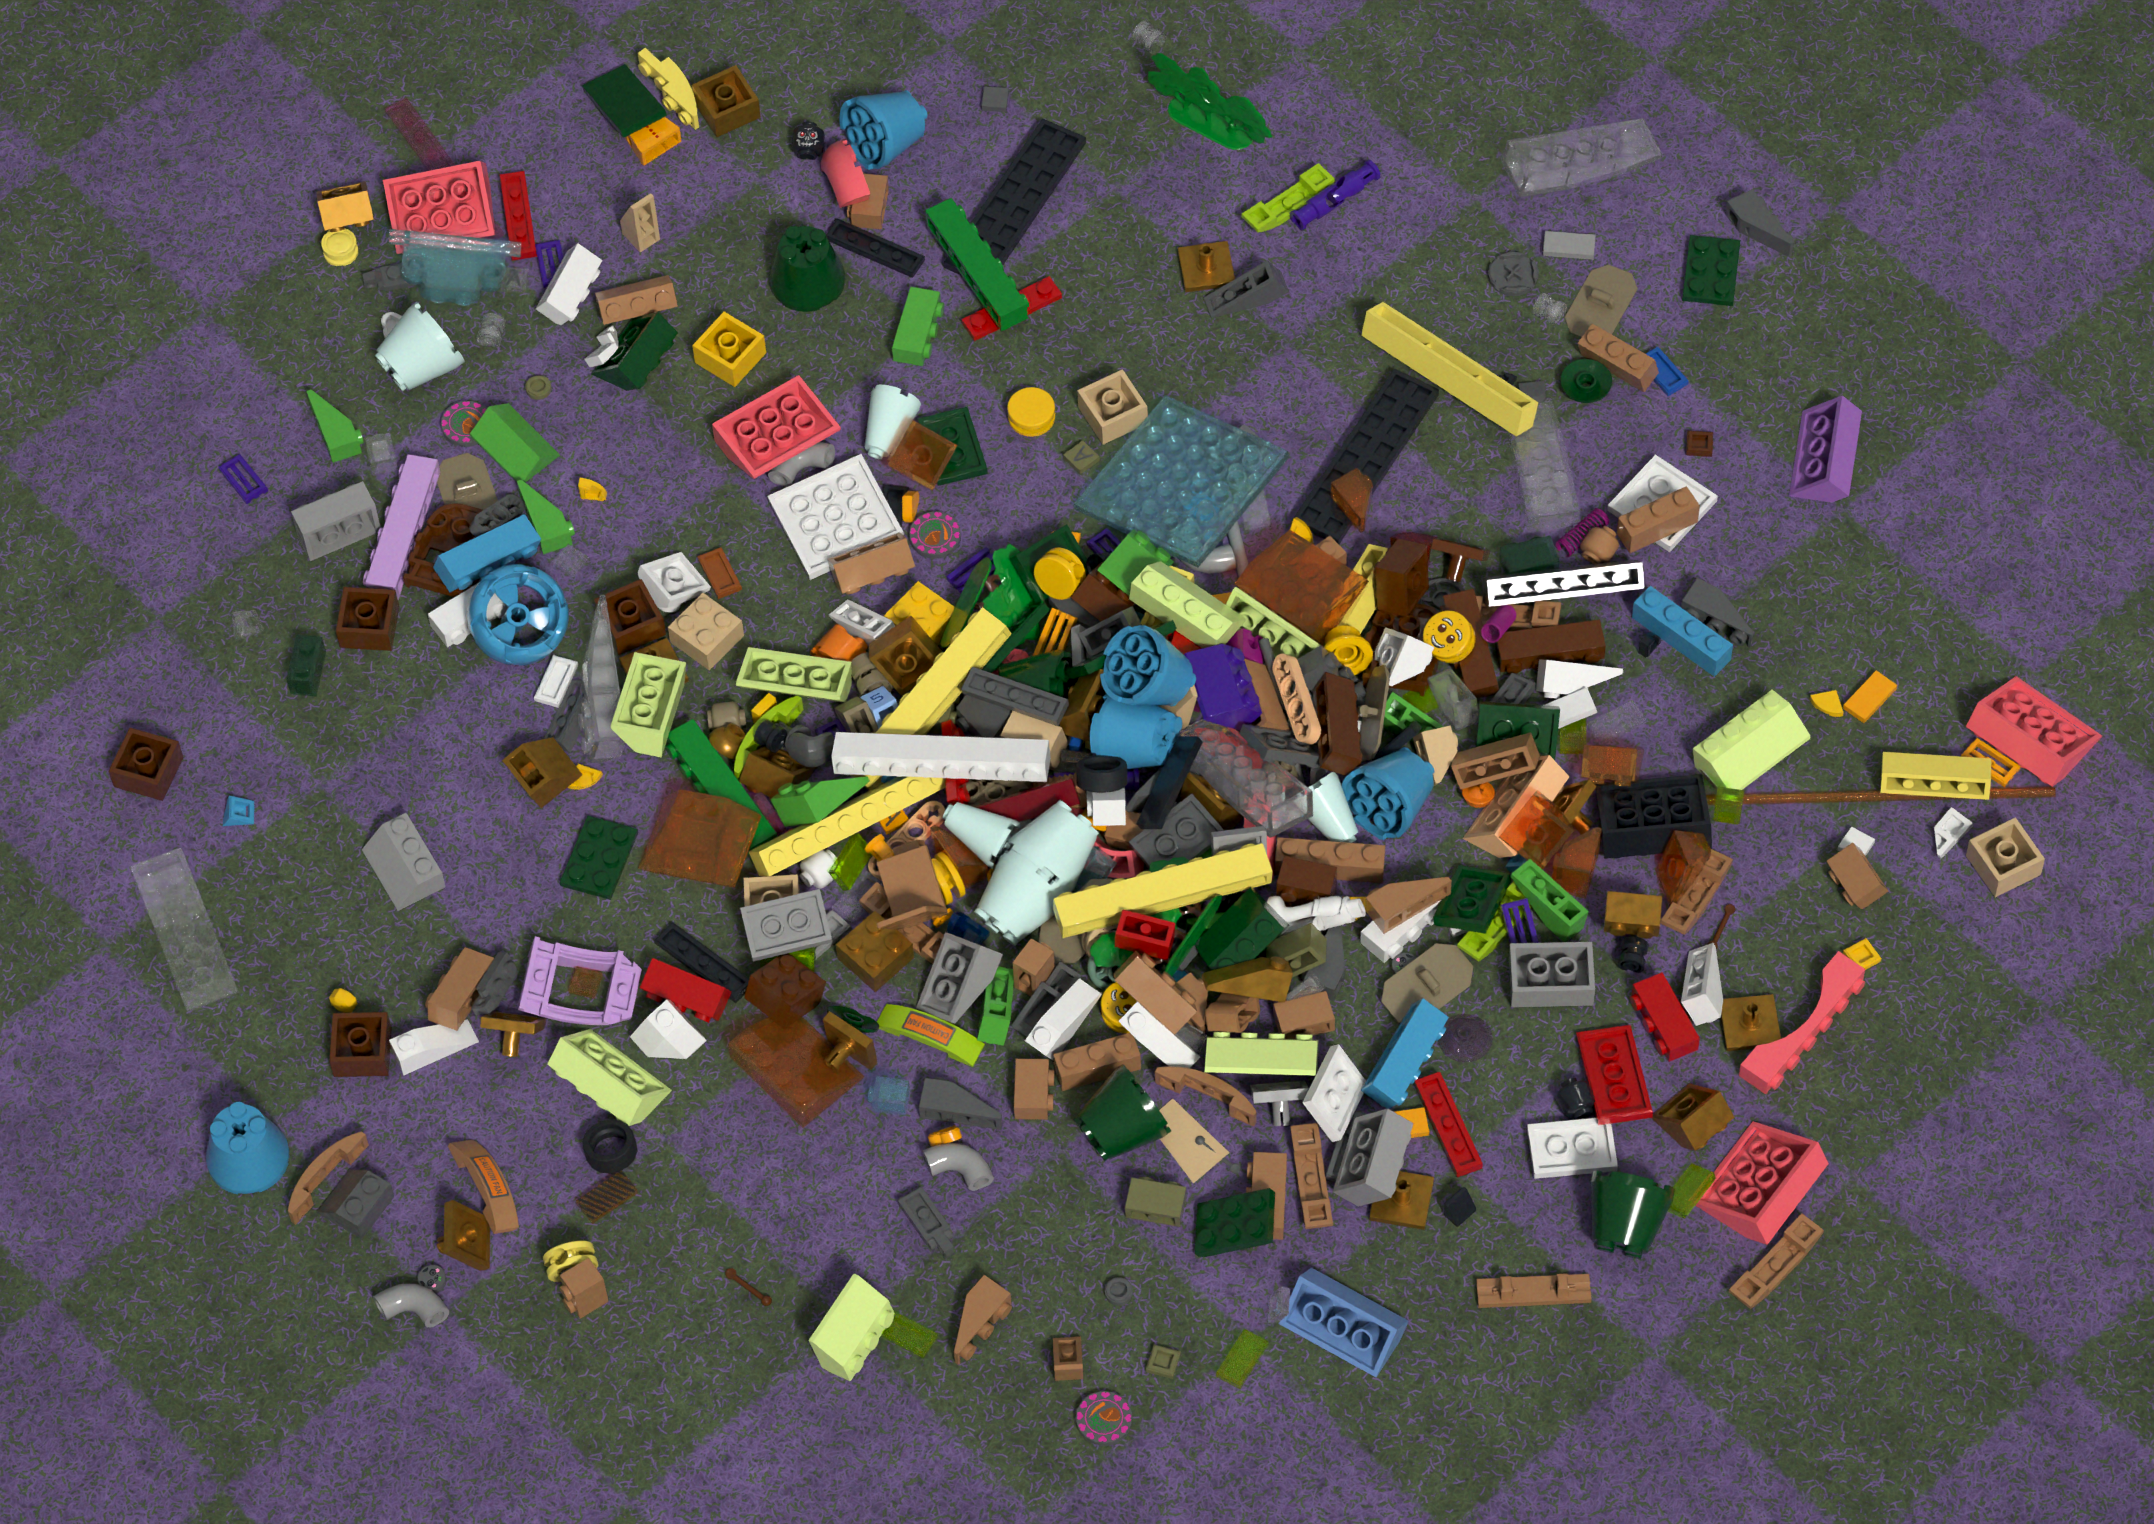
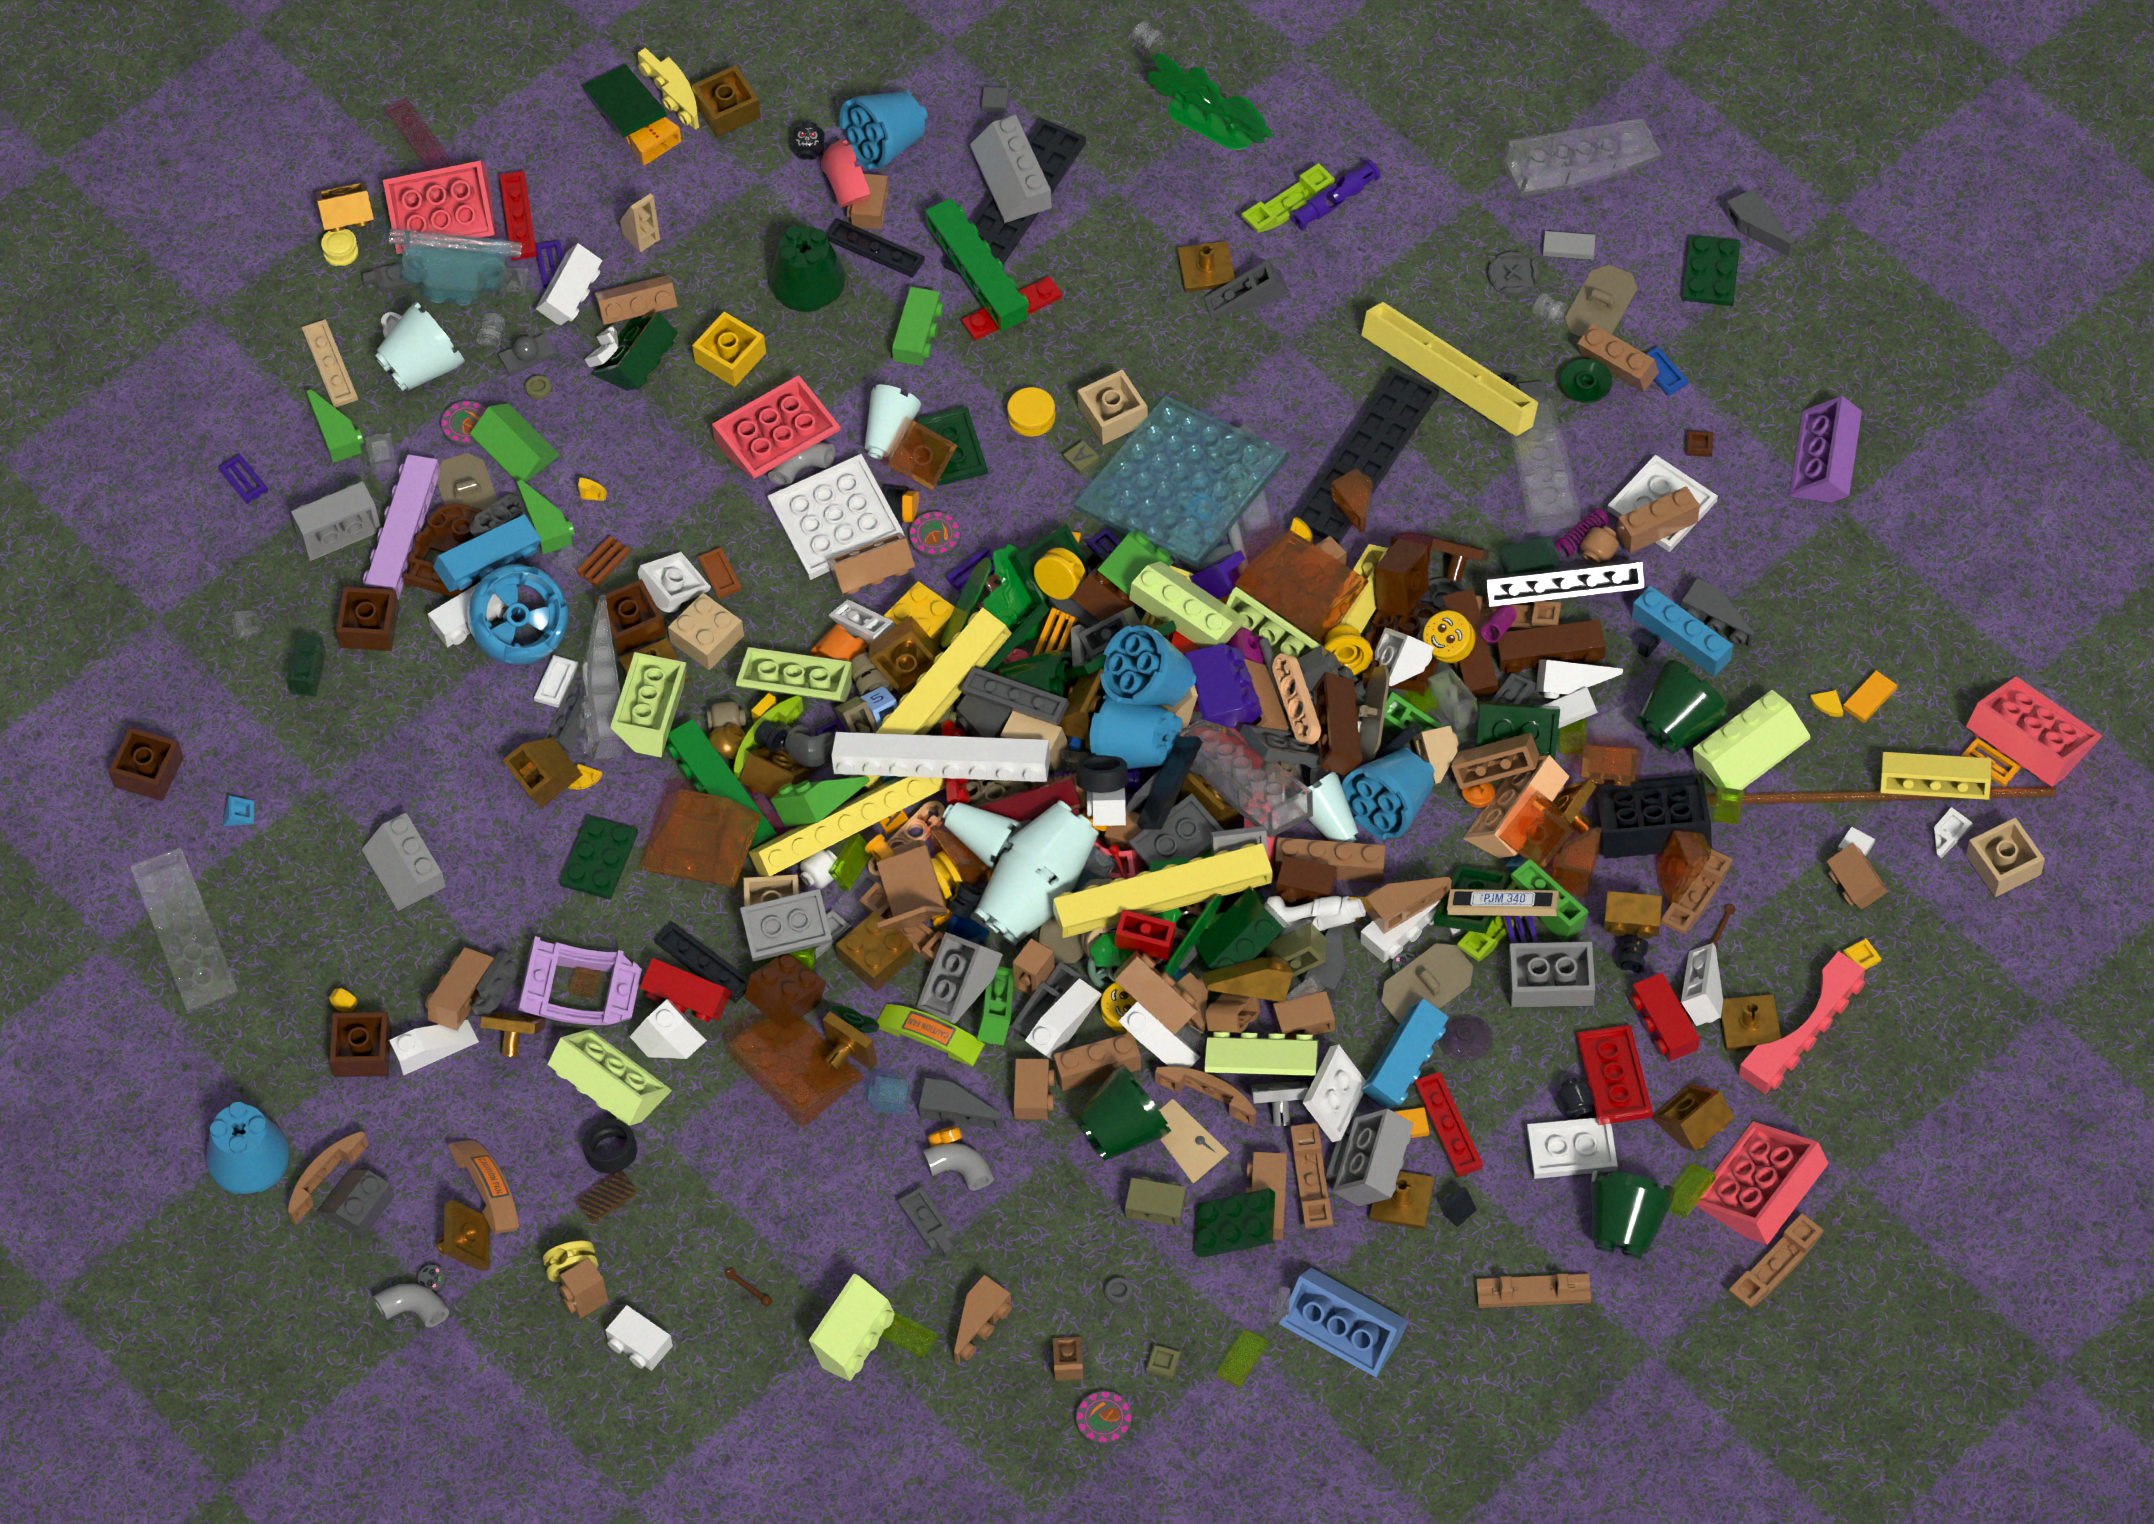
(329, 363): none -> tan tile
(526, 354): none -> dark grey tile
(610, 541): none -> dark orange tile
(638, 1338): none -> white brick
(964, 900): none -> black wheel
(1011, 170): none -> light grey slope
(1114, 850): none -> red hinge
(1220, 576): none -> dark purple panel
(1503, 902): none -> tile
(1679, 708): none -> dark green cone

